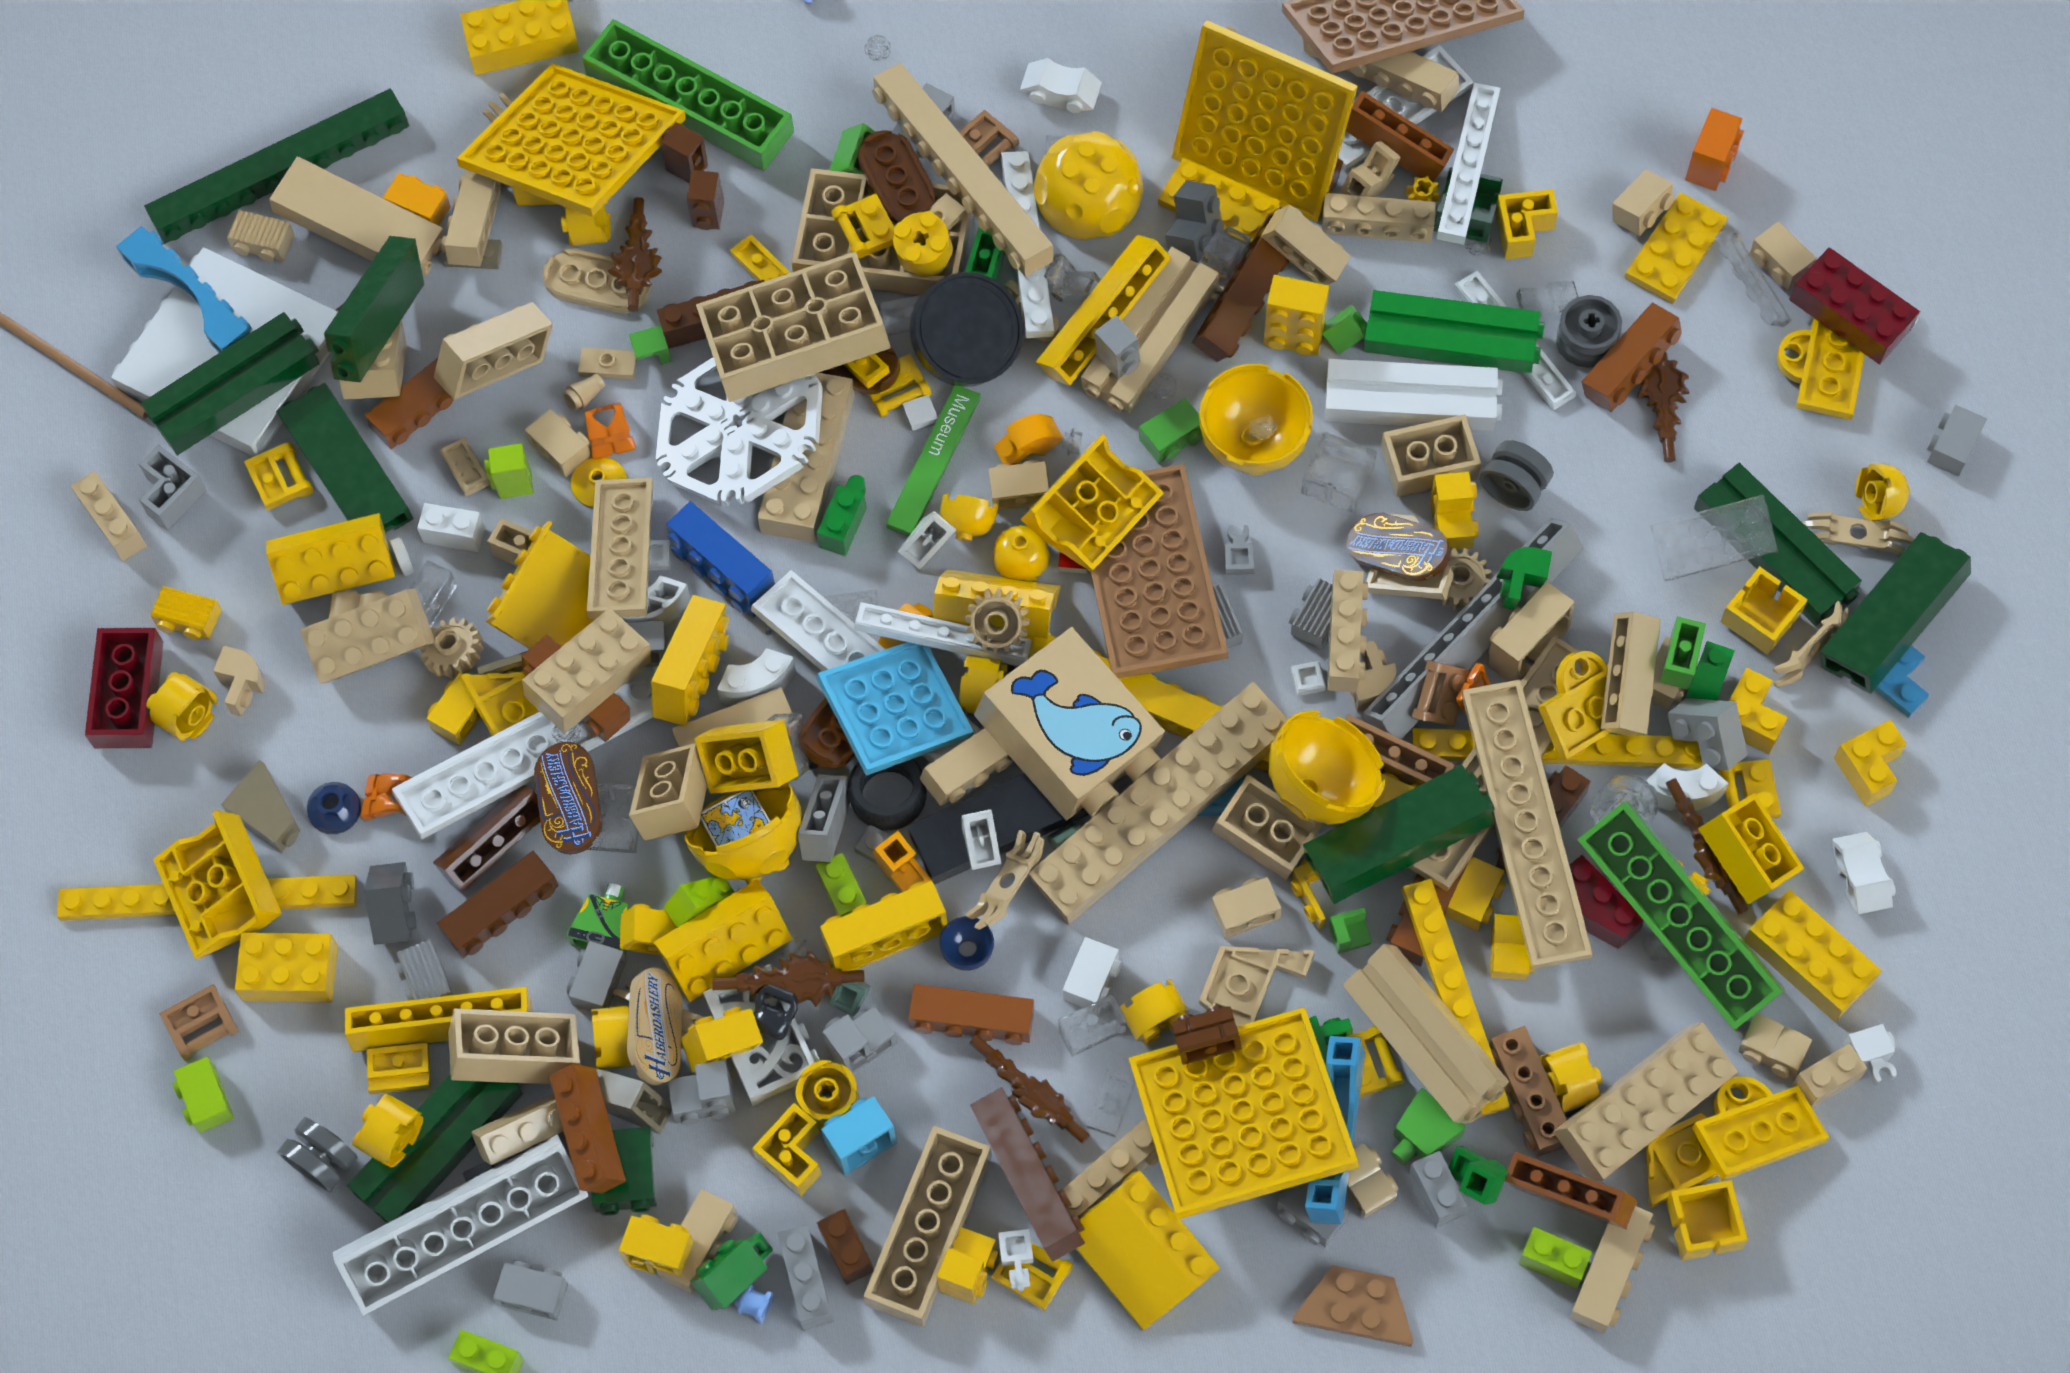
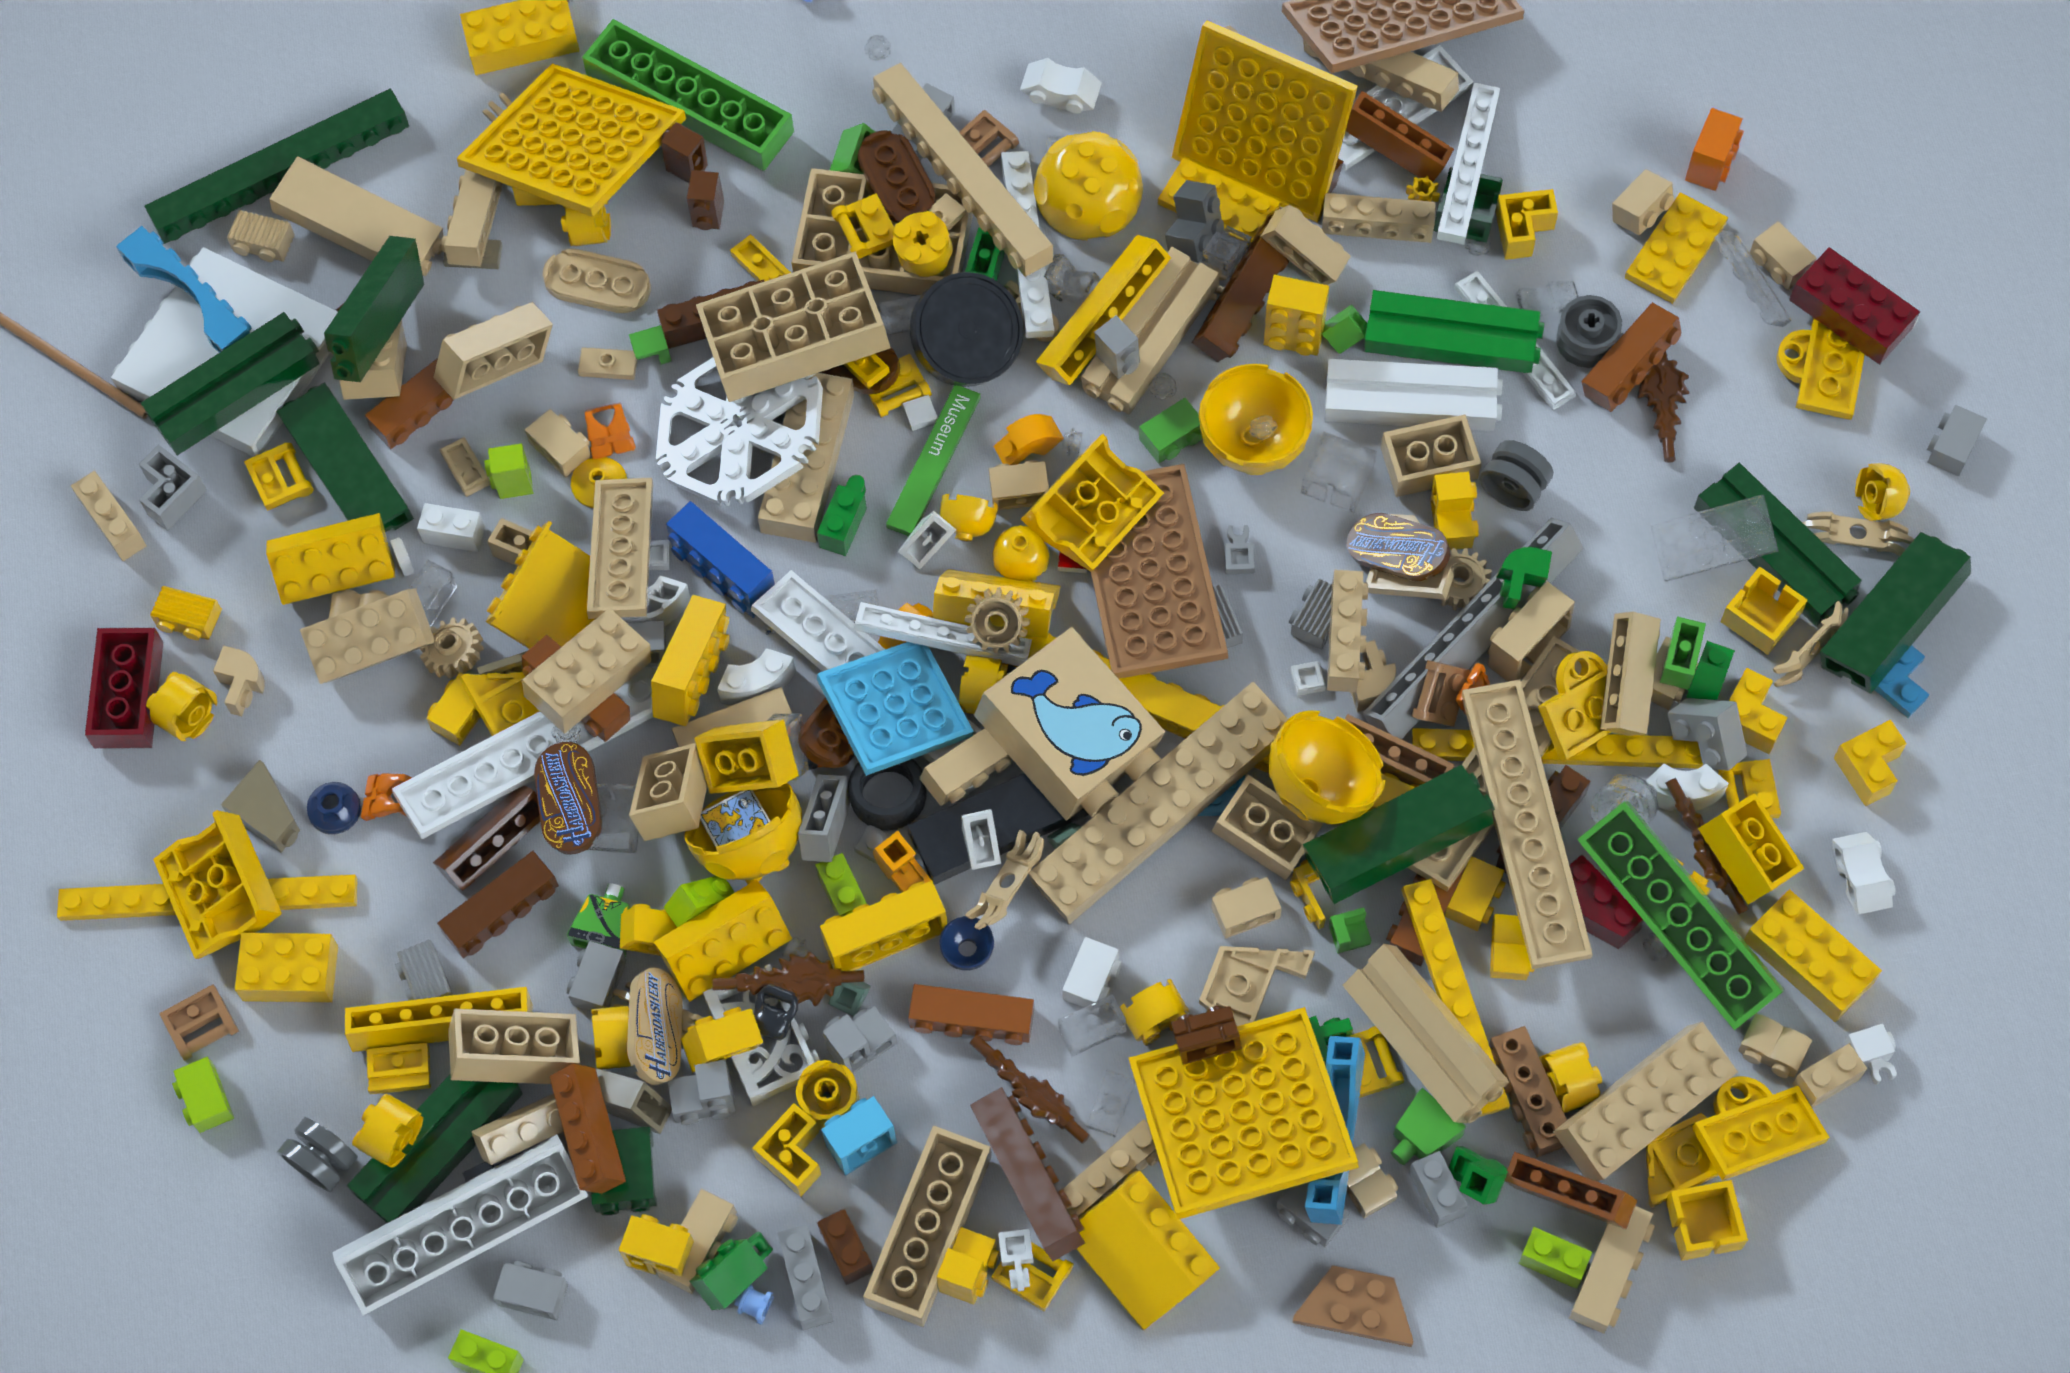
(387, 900): dark grey brick -> none
(418, 198): light orange brick -> none
(582, 392): tan cone -> none
(636, 262): reddish brown piece -> none
(1374, 174): tan brick -> none

